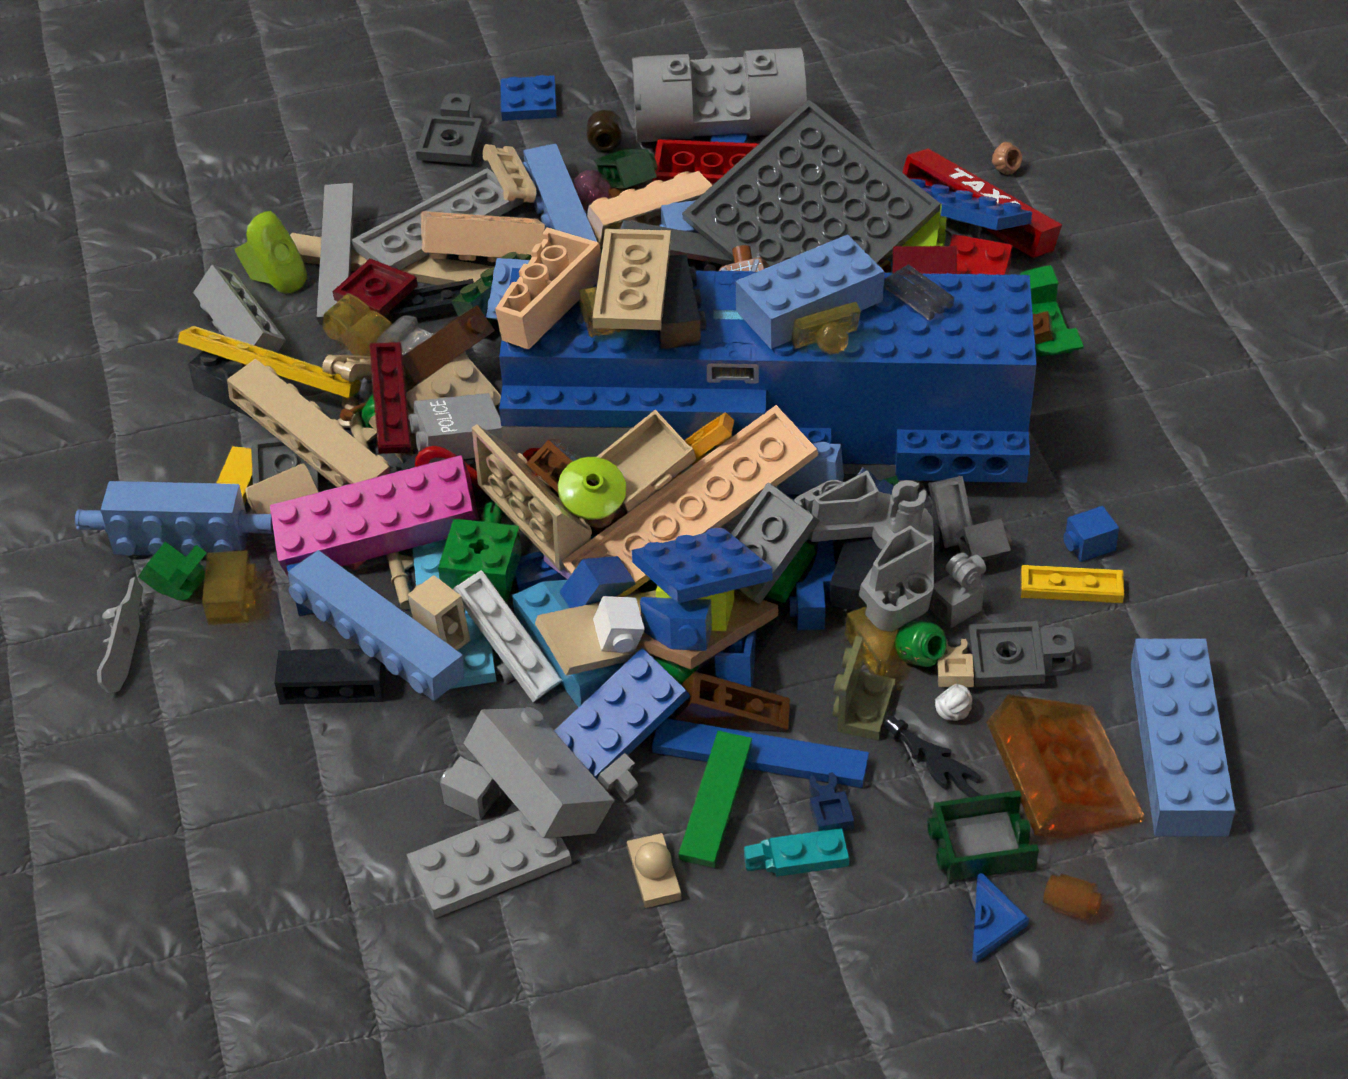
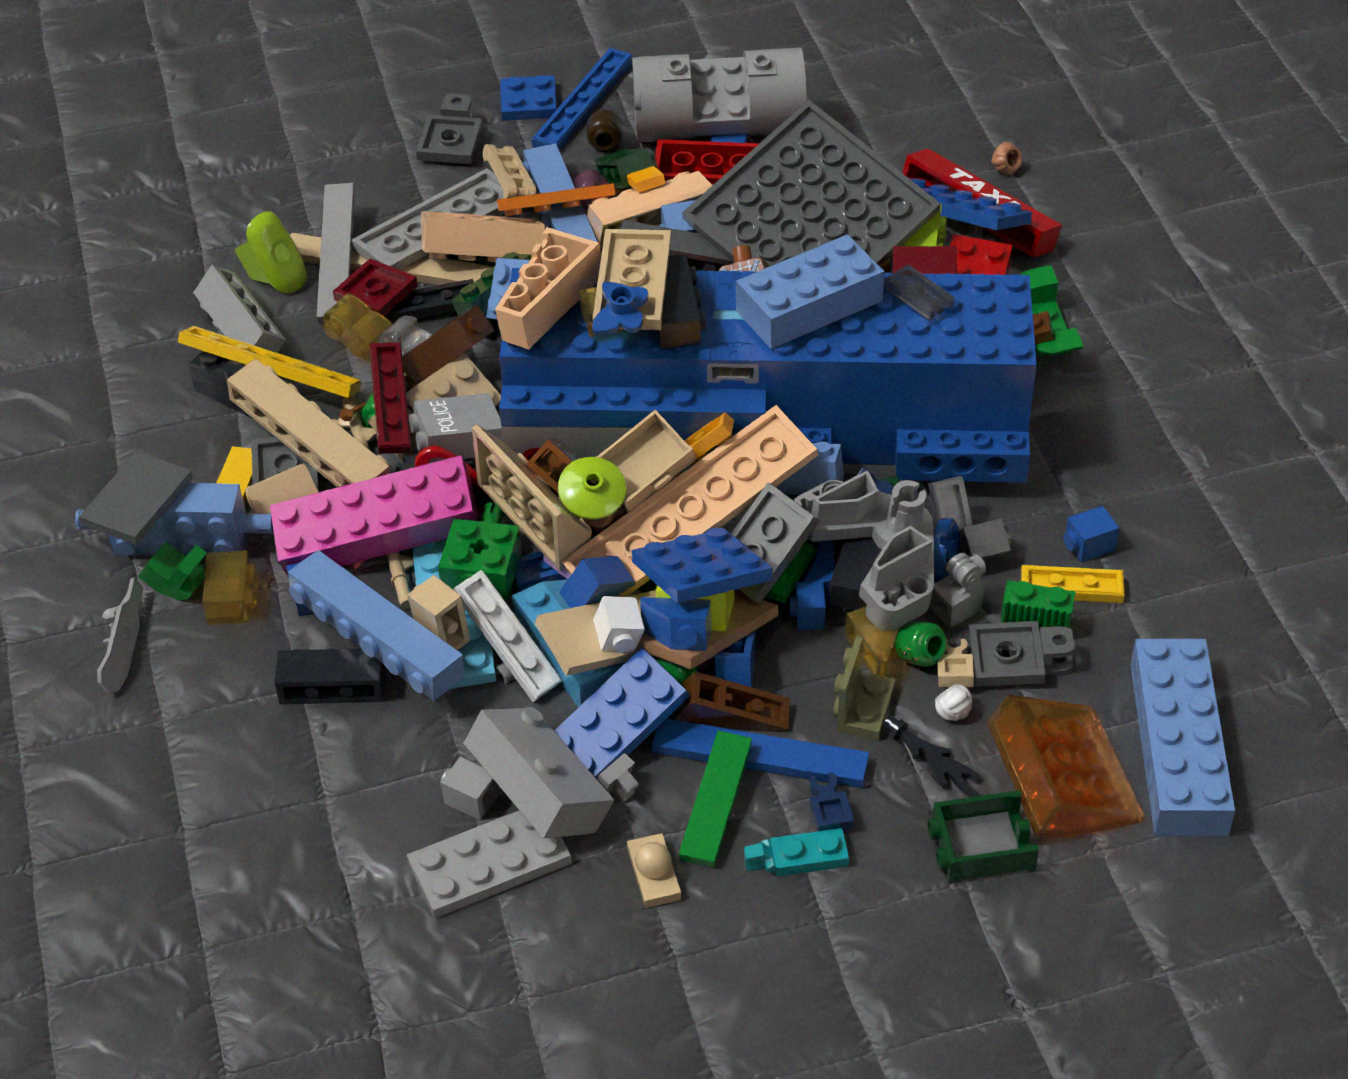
(136, 497): none -> dark grey tile
(348, 366): tan plate -> none
(543, 201): none -> orange plate
(583, 99): none -> blue tile
(620, 309): none -> blue animal
(646, 179): none -> light orange tile
(827, 328): clear yellow tile -> none
(945, 546): none -> blue tile
(995, 919): blue tile -> none
(1037, 603): none -> green brick
(1072, 896): clear orange brick -> none

